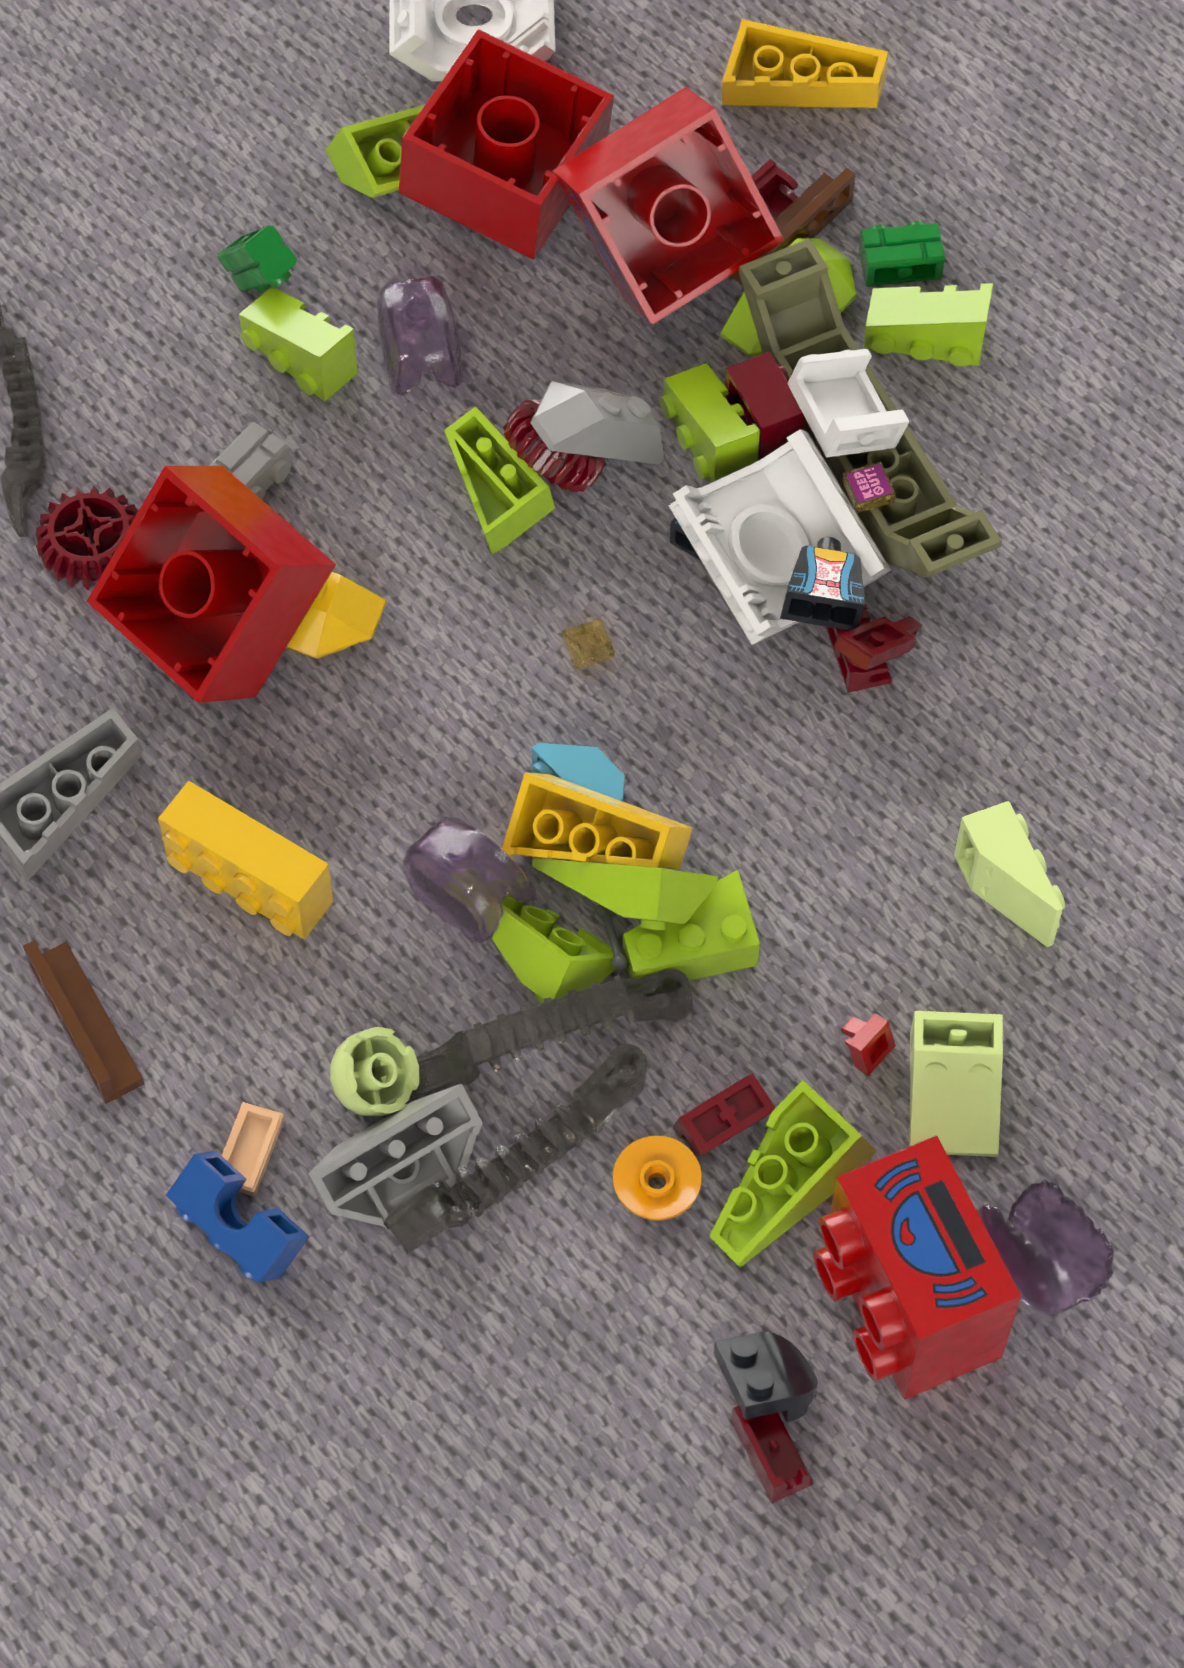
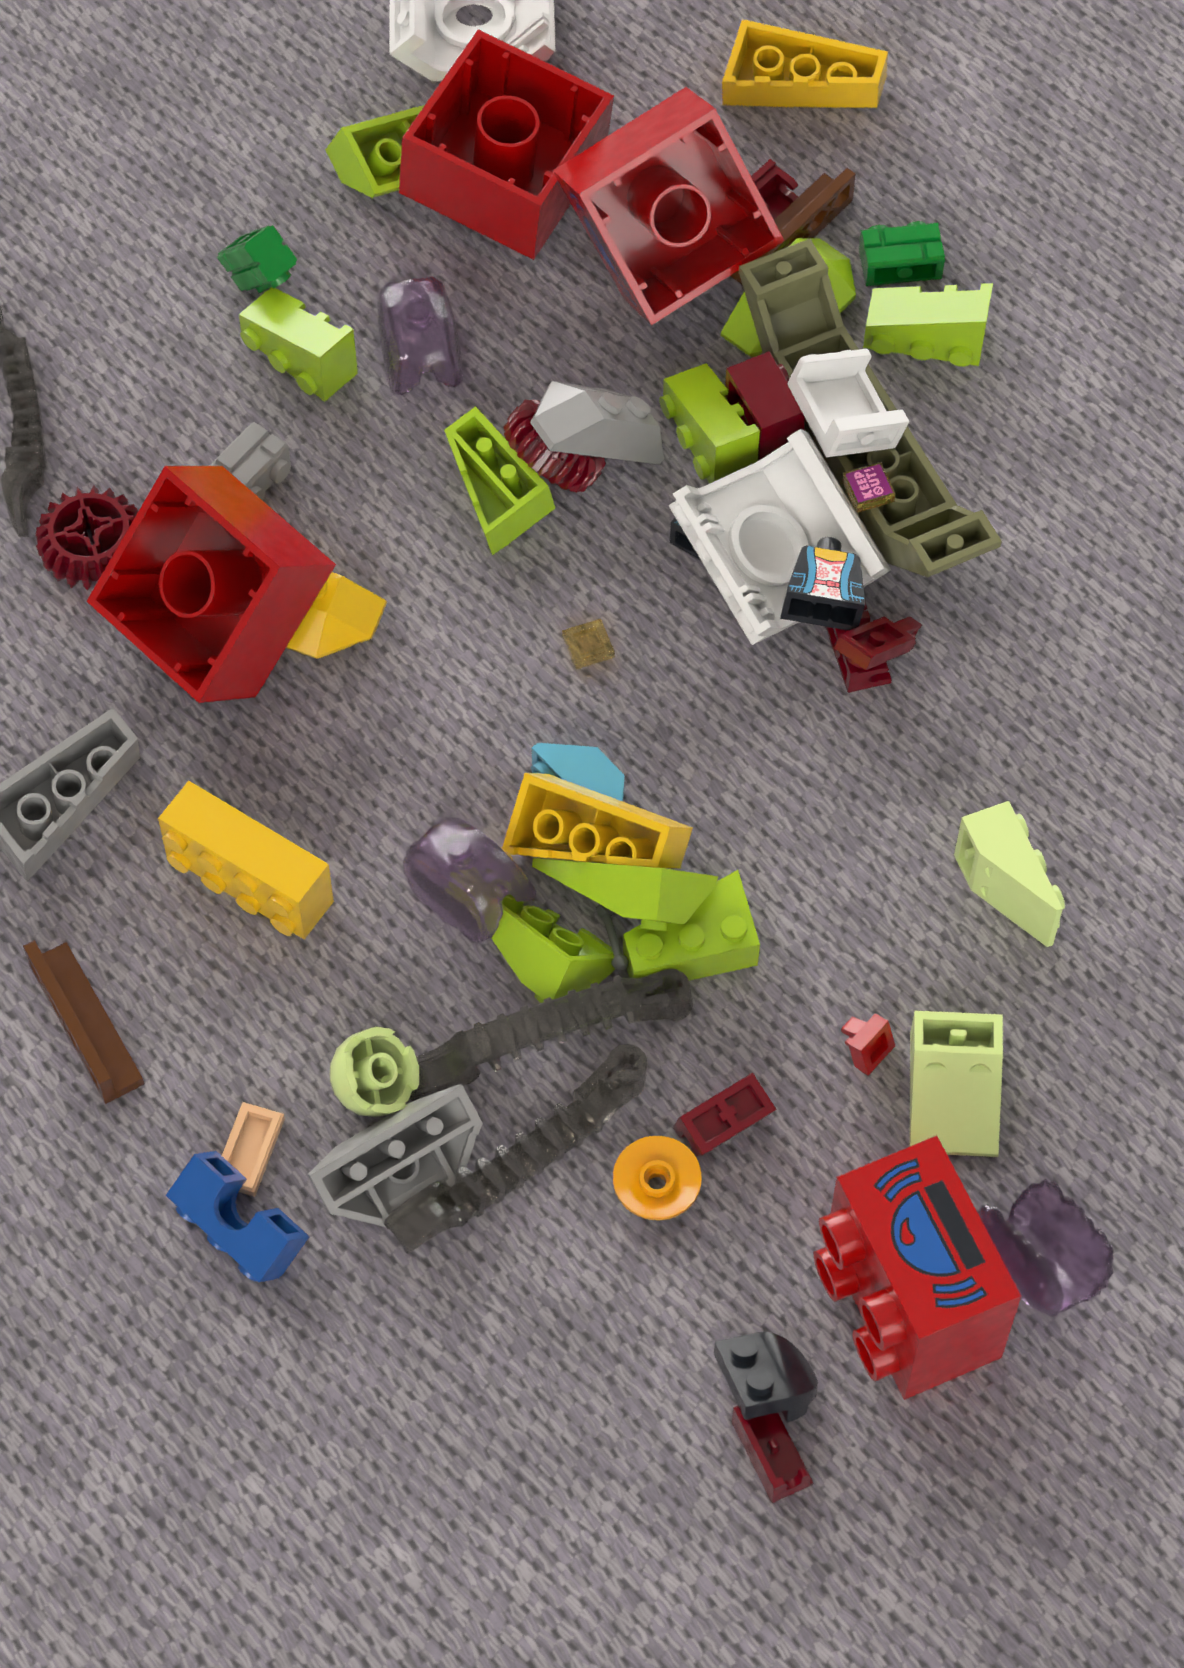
(788, 1173): lime wedge -> none

